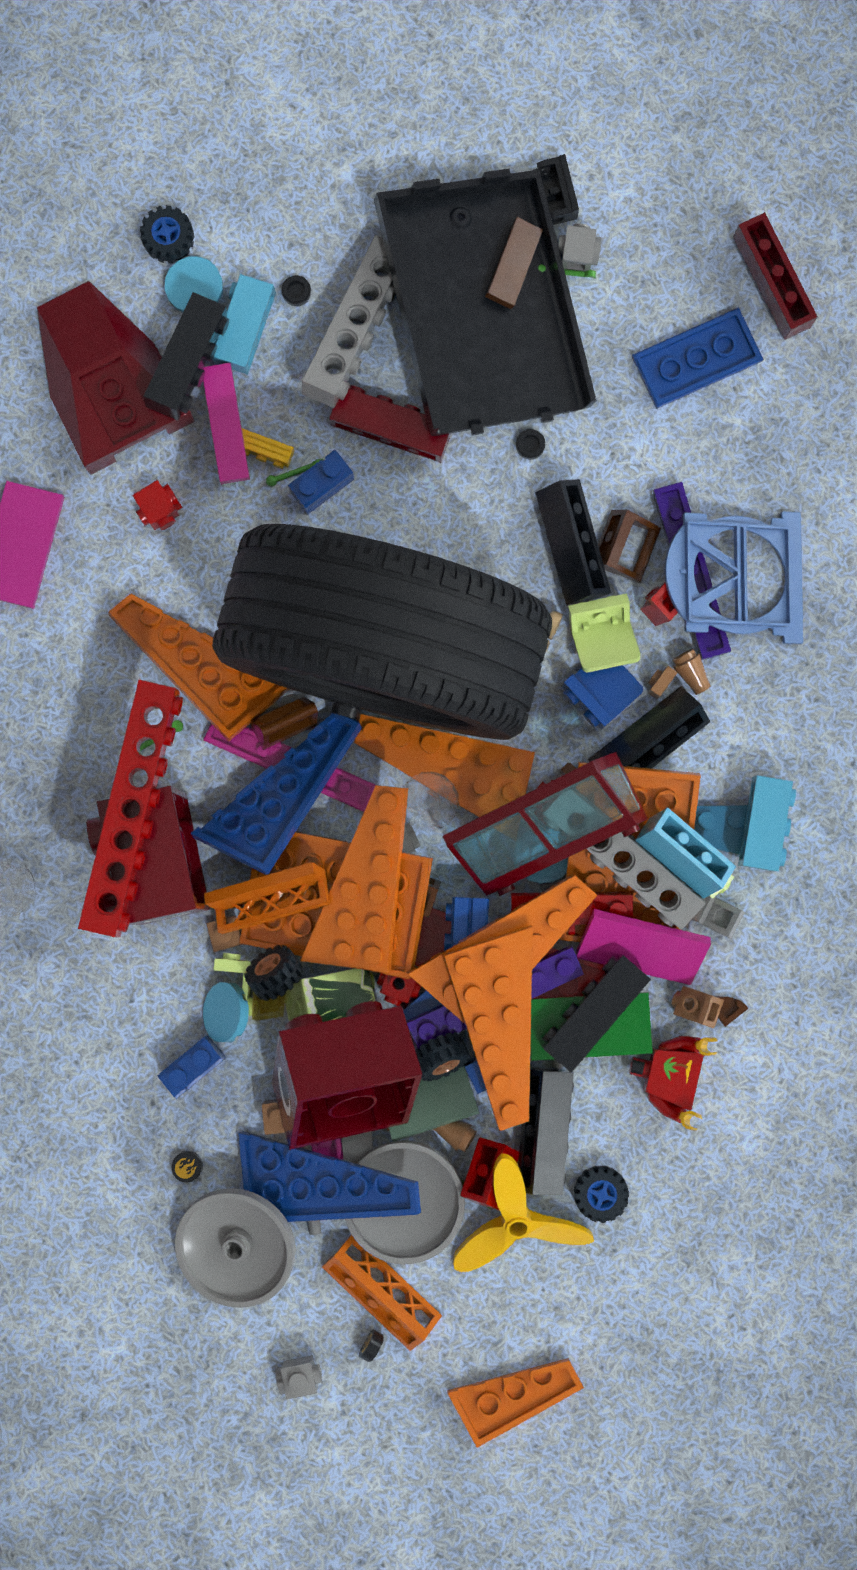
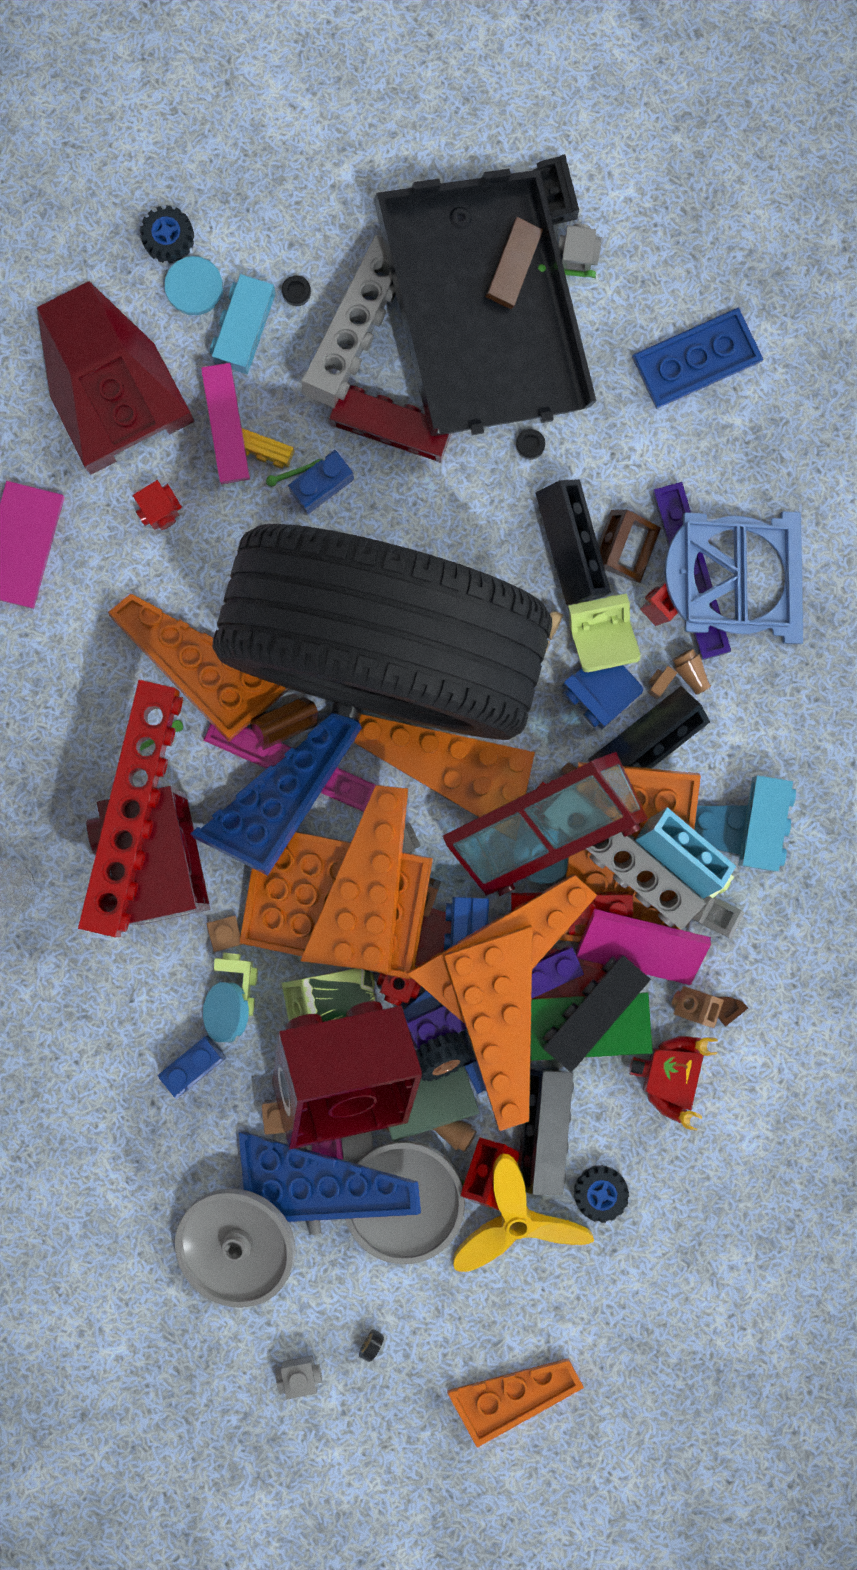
(186, 356): black brick -> none
(187, 1166): black tile -> none
(264, 887): orange fence -> none
(267, 1009): clear yellow slope -> none
(273, 973): black wheel -> none
(380, 1301): orange fence -> none
(431, 801): clear tile -> none
(775, 276): dark red brick -> none

